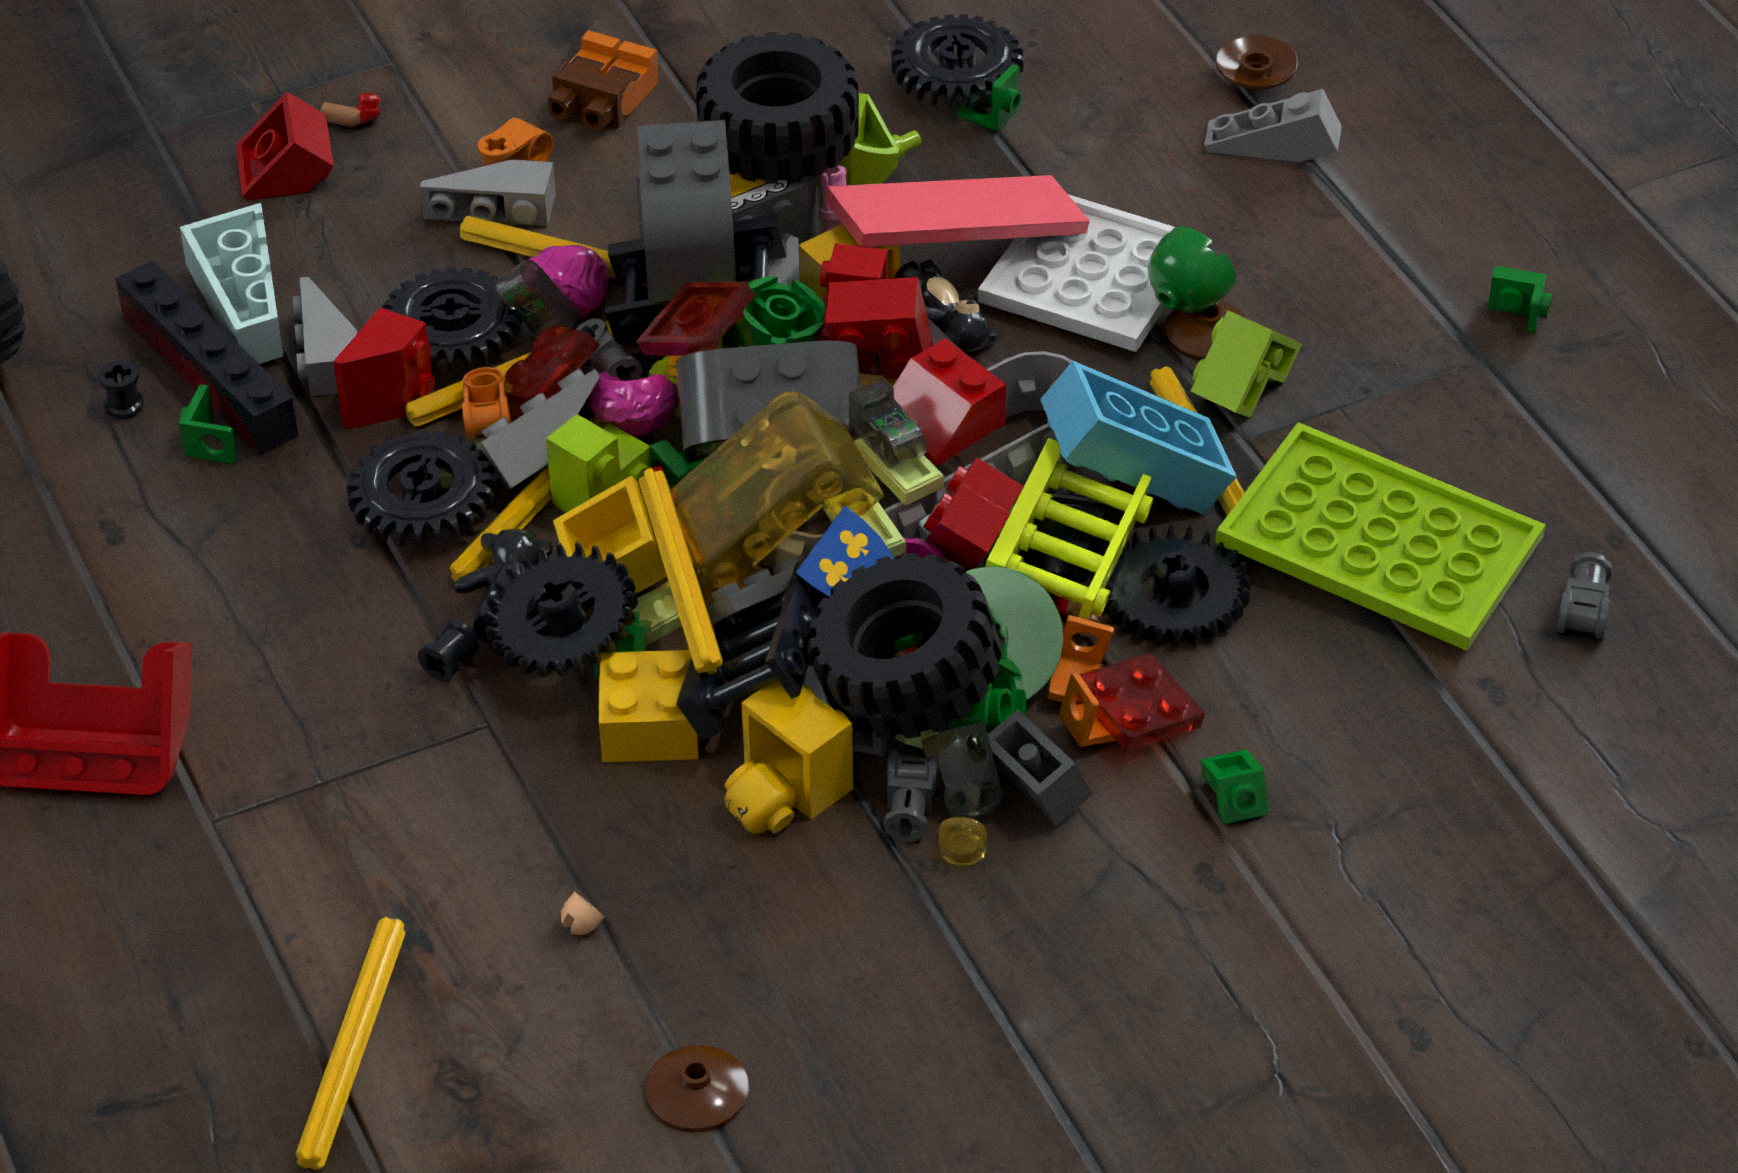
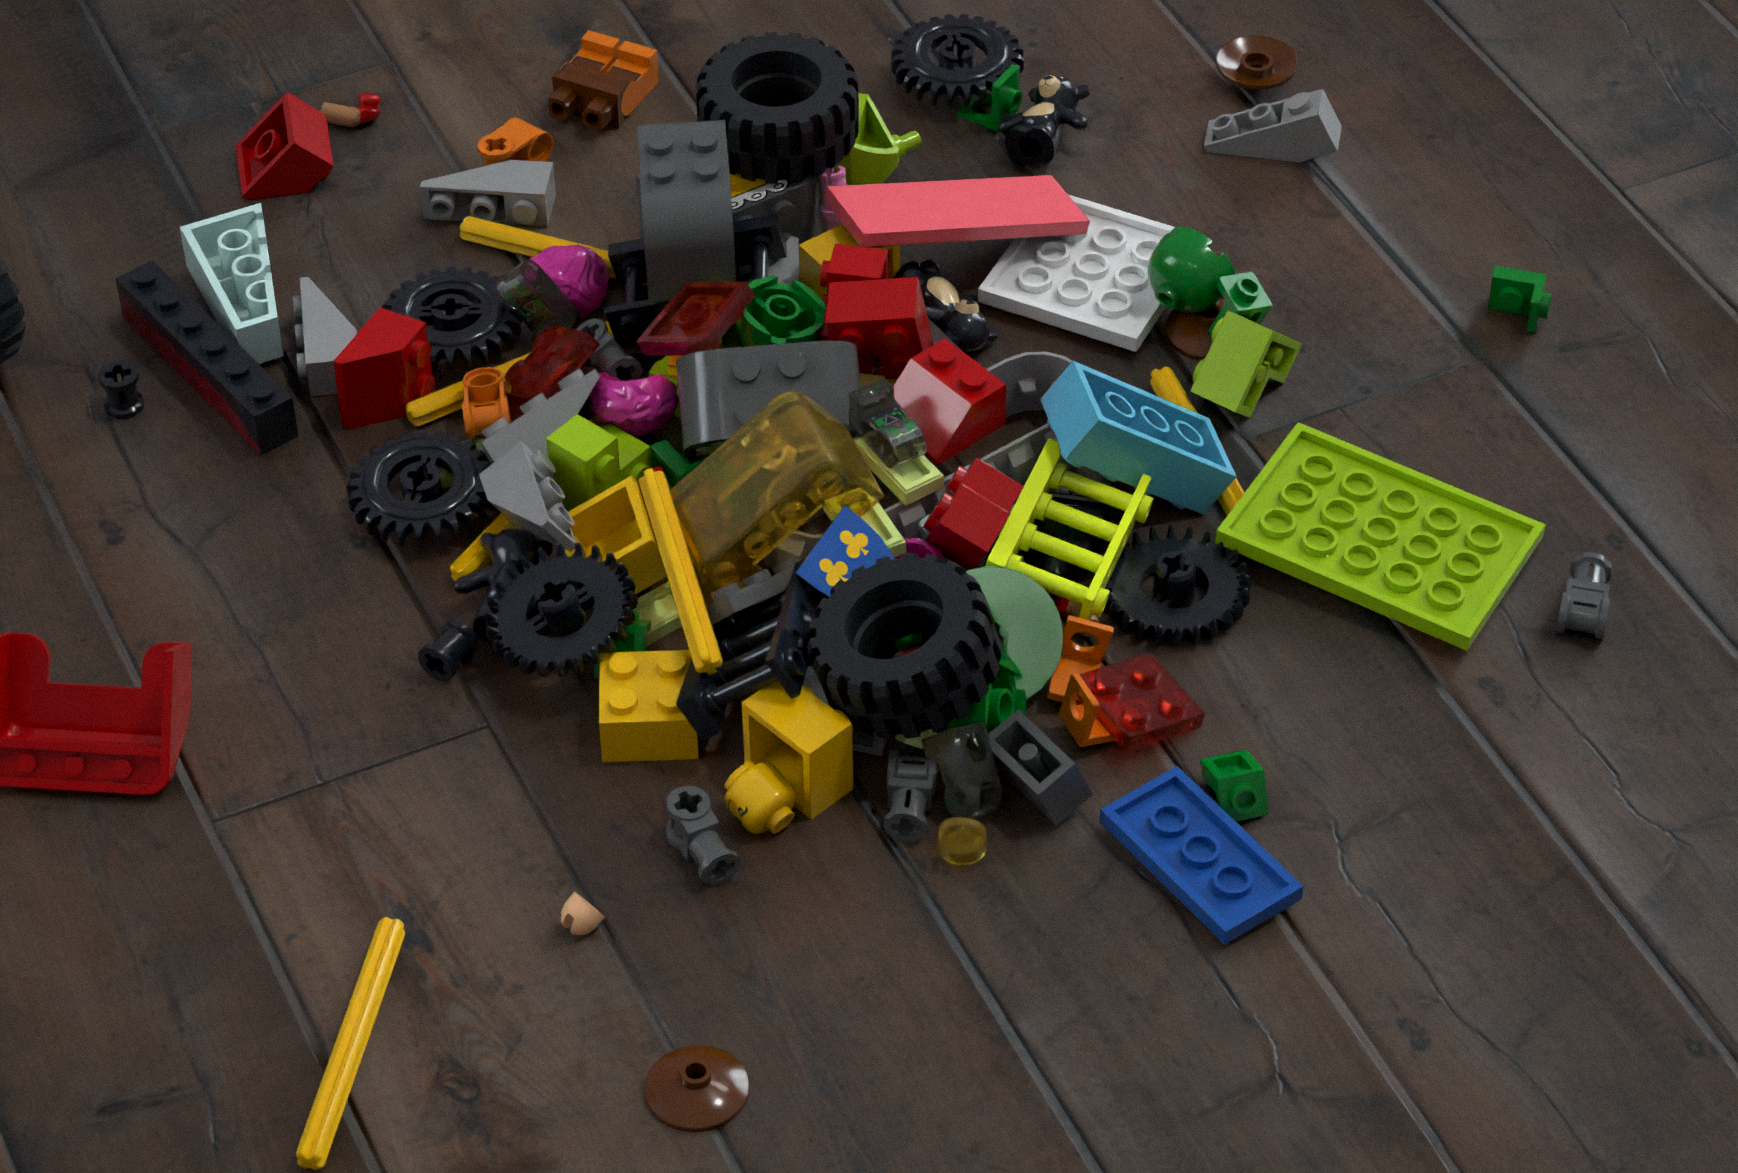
(196, 423): green bracket -> none
(526, 493): none -> light grey slope
(696, 834): none -> dark grey connector
(1035, 133): none -> black piece
(1201, 854): none -> blue plate
(1243, 296): none -> green bracket

